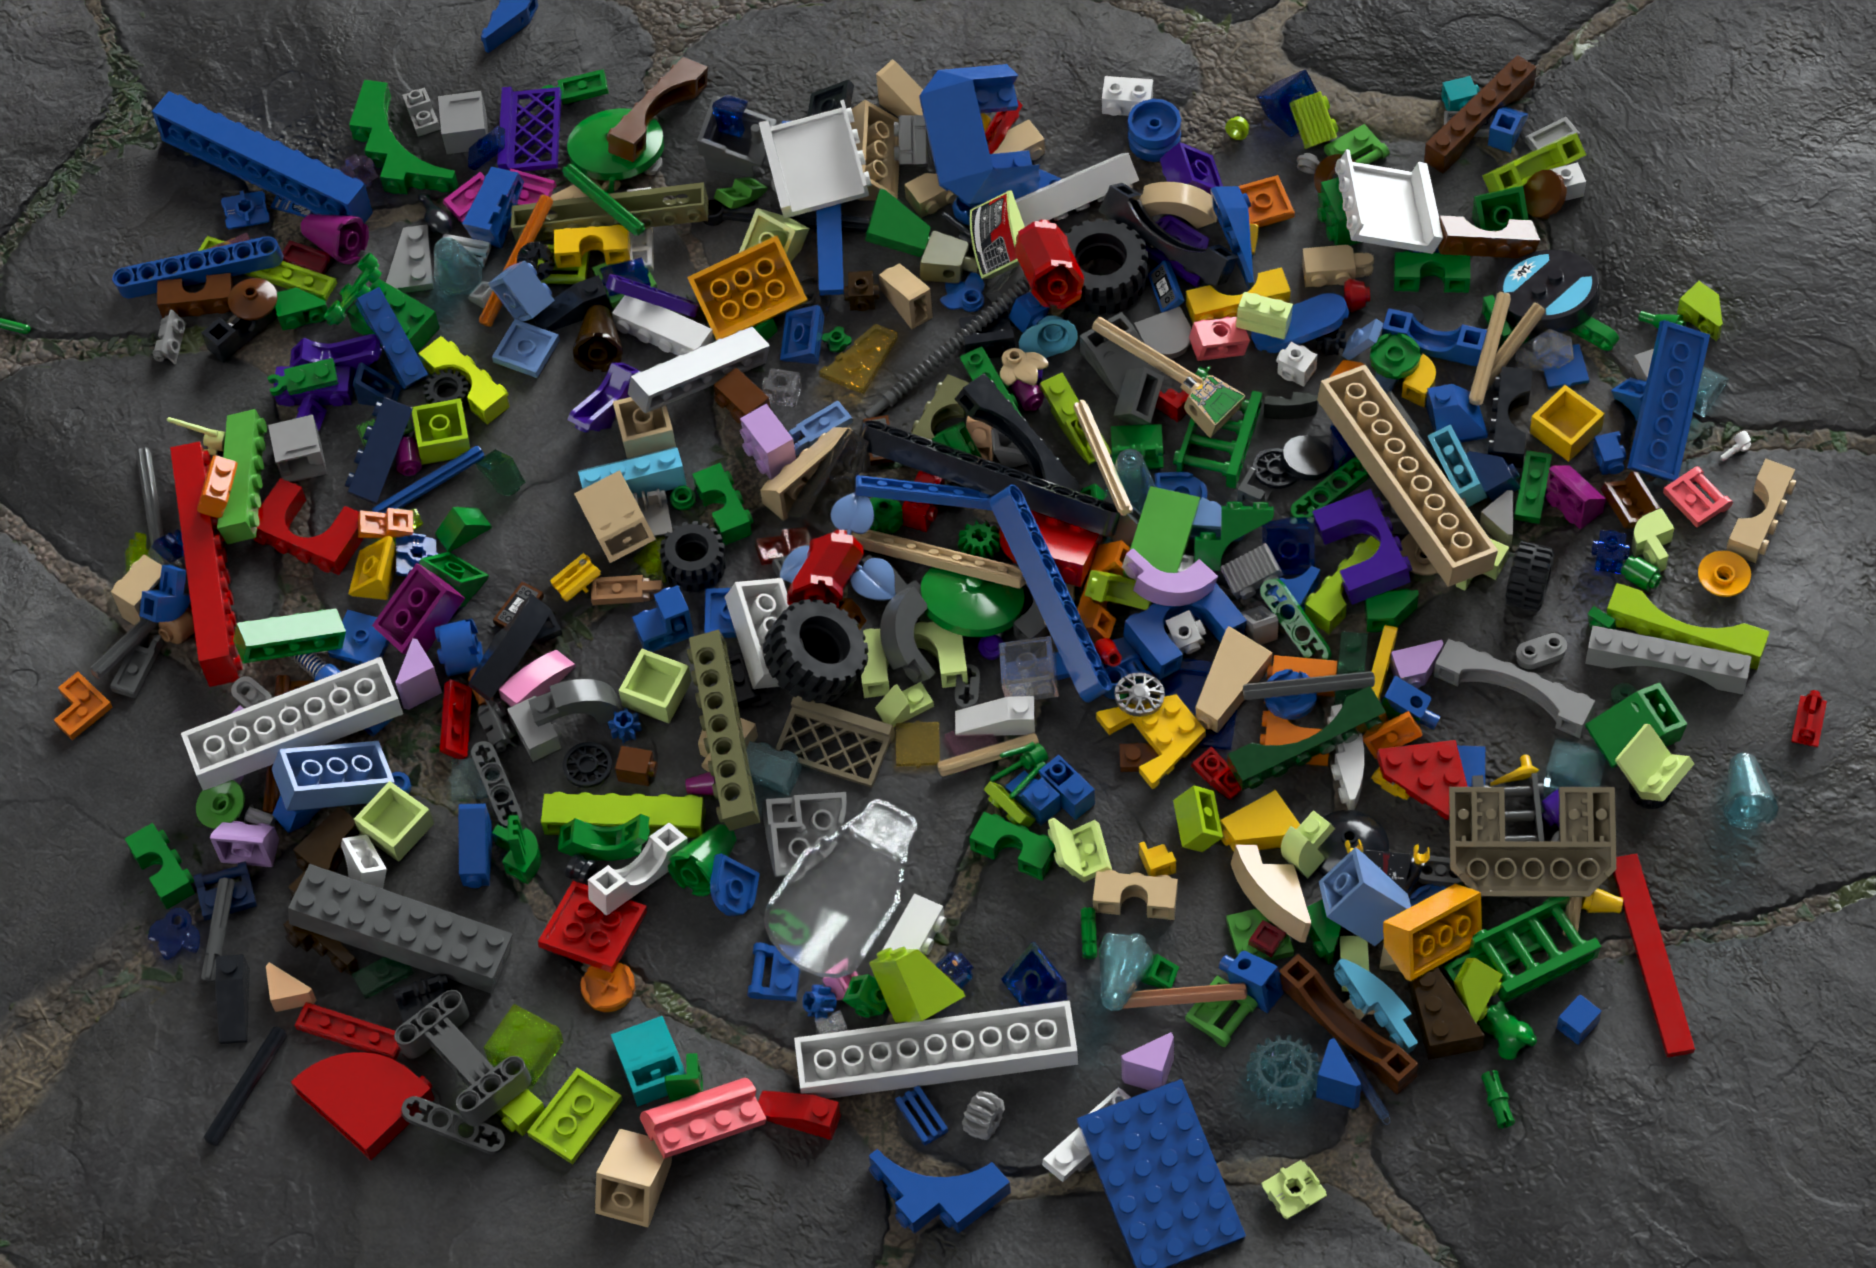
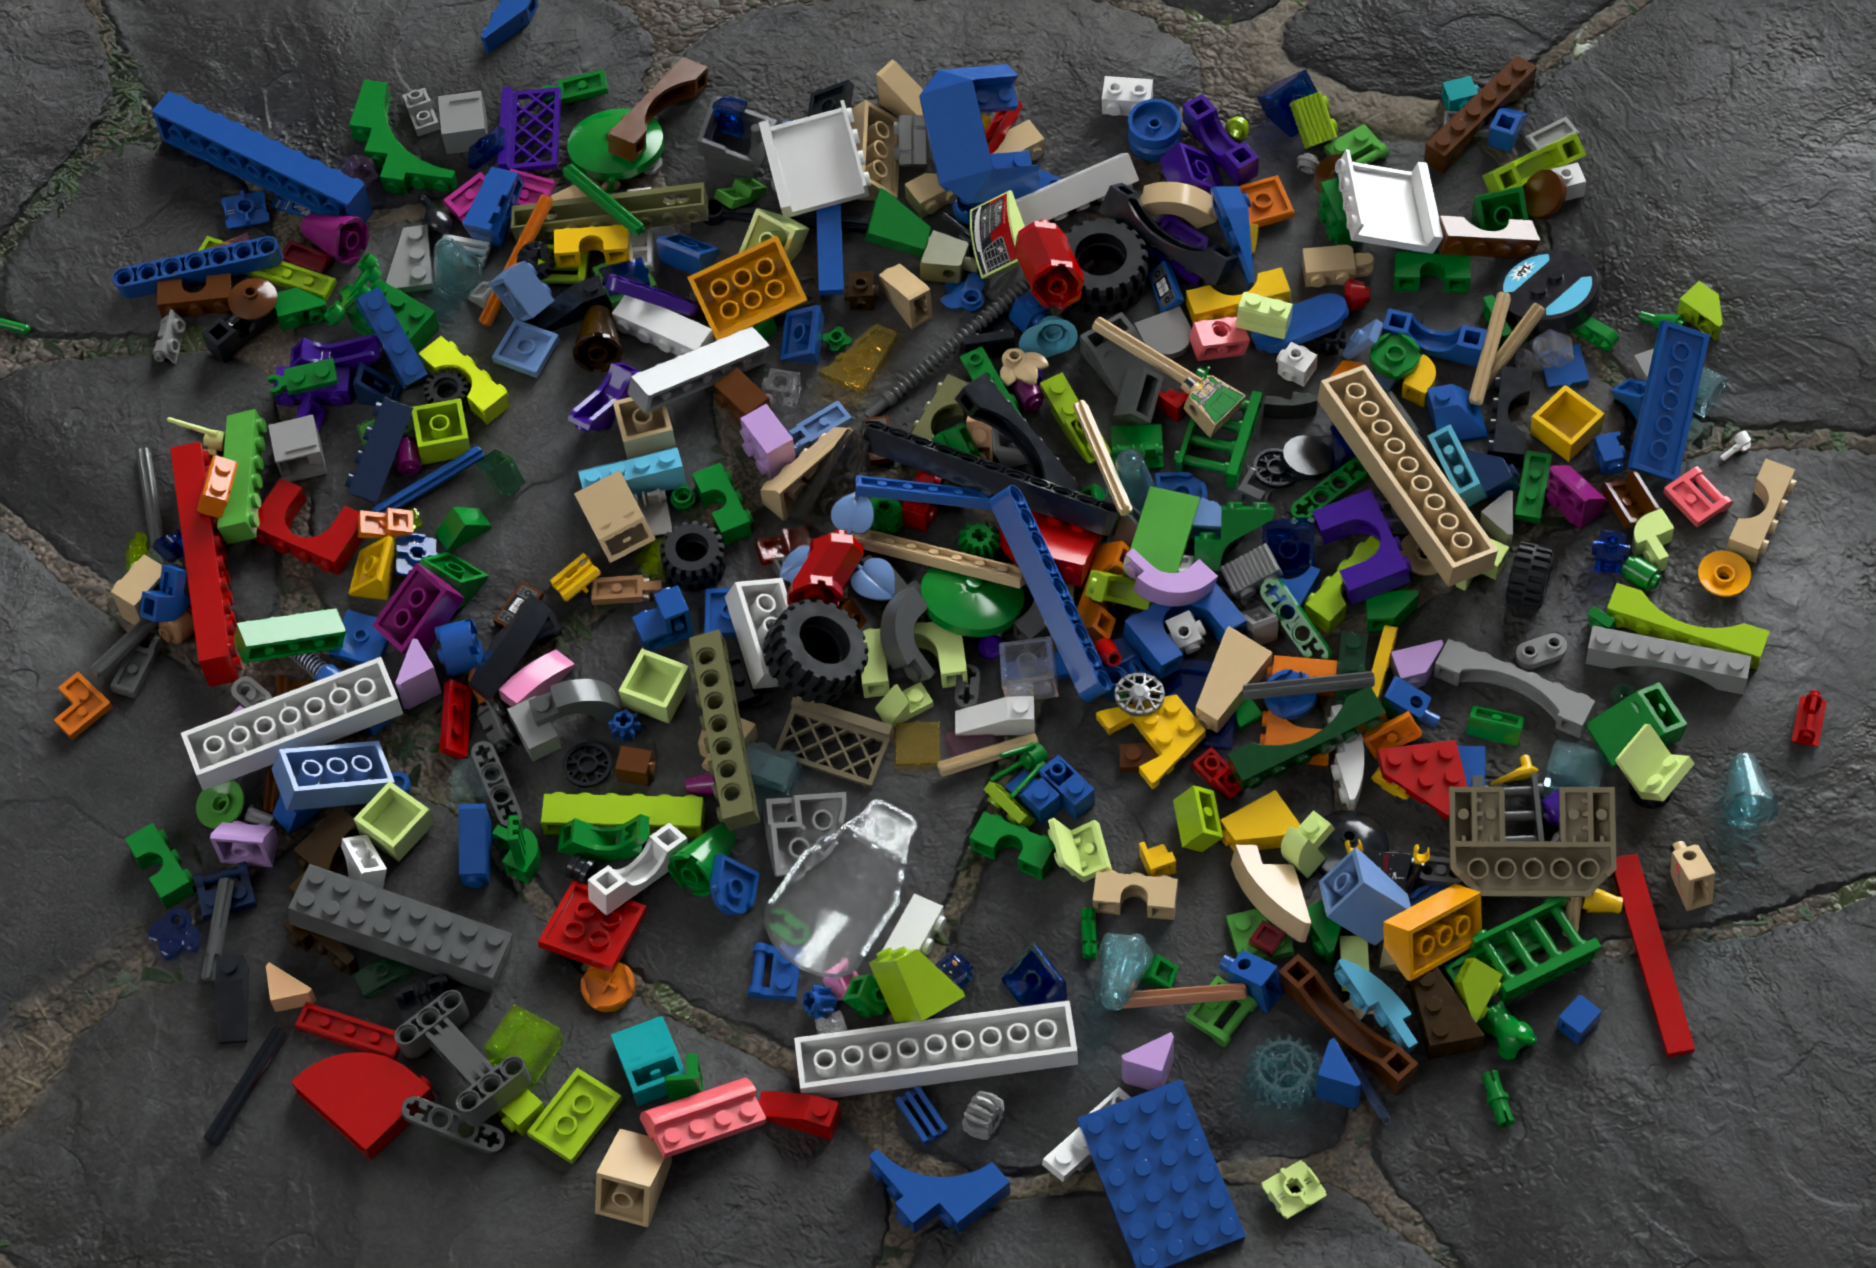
(685, 252): none -> blue slope
(1204, 123): none -> dark purple arch
(1247, 714): none -> green tile
(1495, 725): none -> green slope
(1692, 875): none -> tan torso

